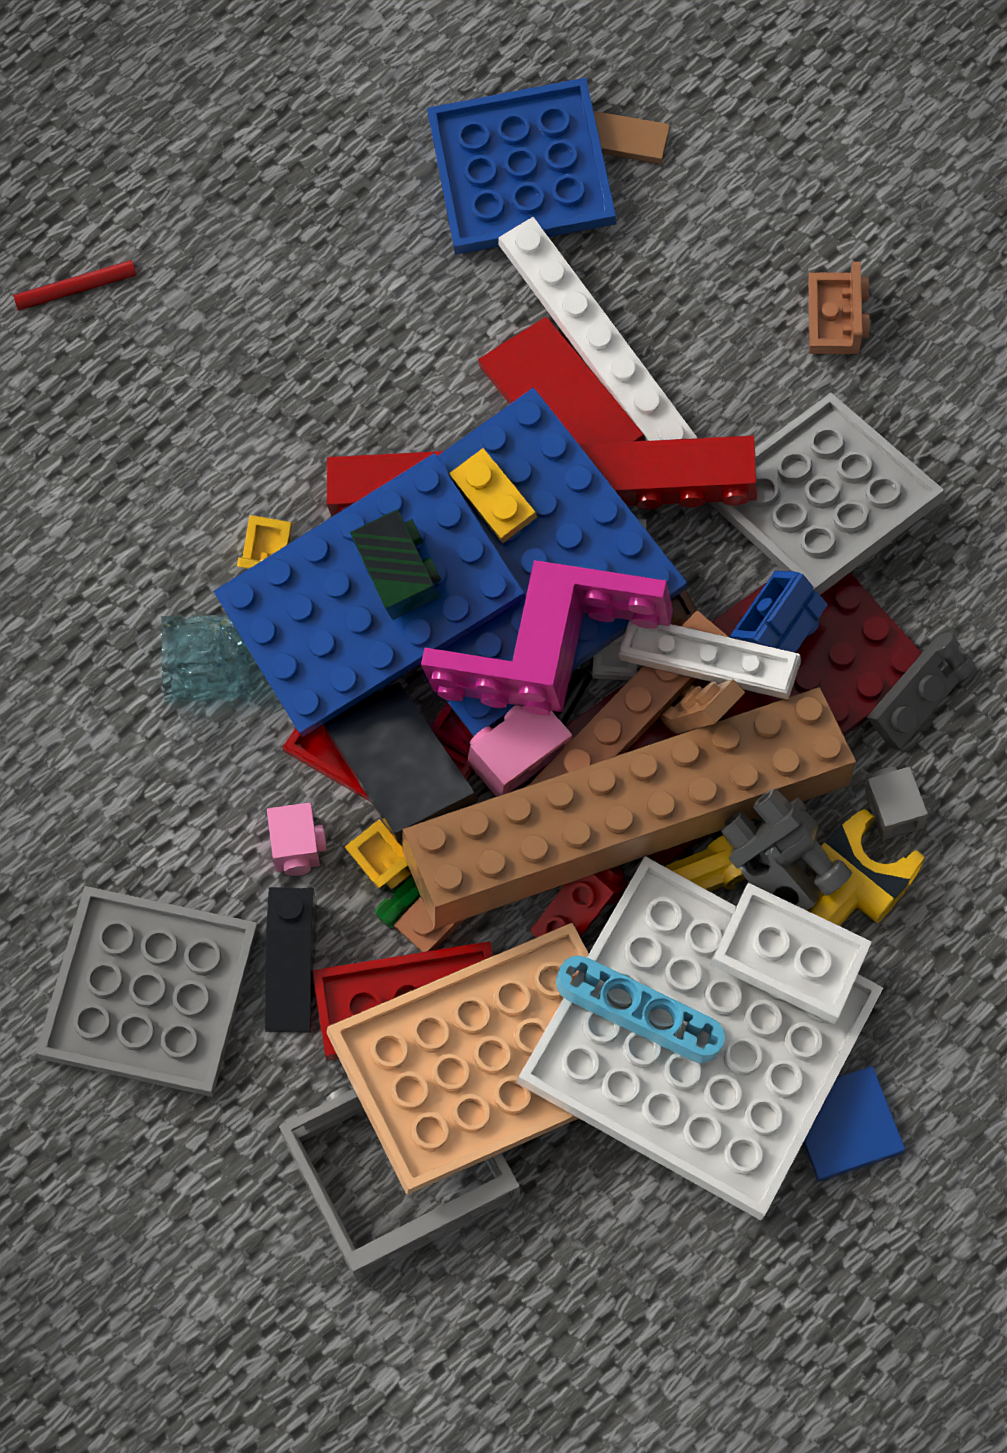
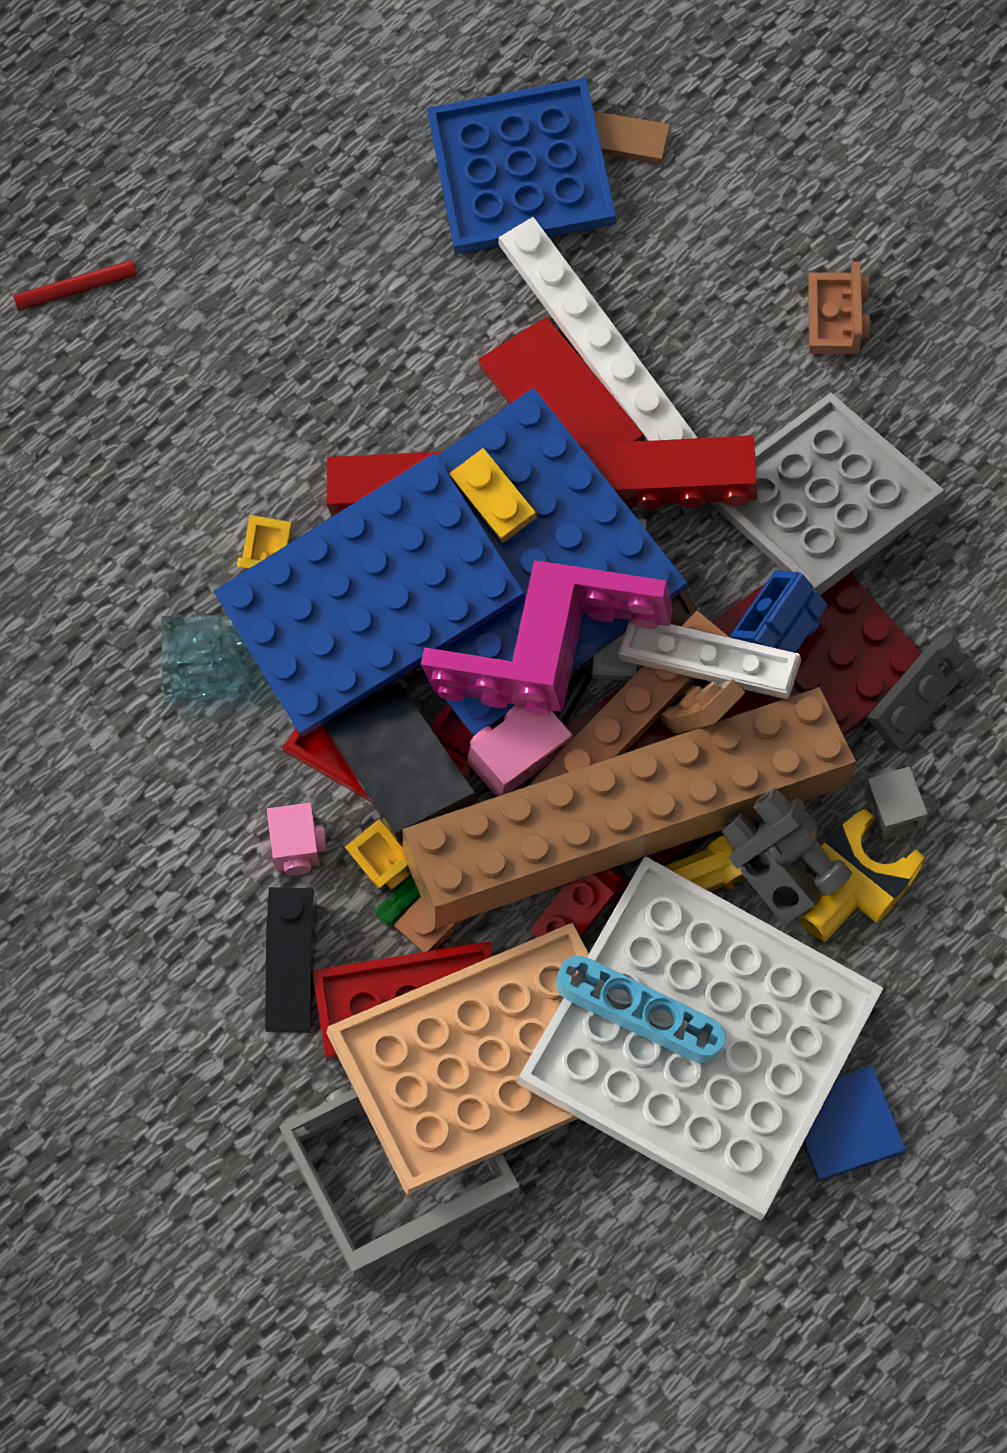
(147, 991): light grey plate -> none
(395, 563): brick -> none
(791, 953): white plate -> none

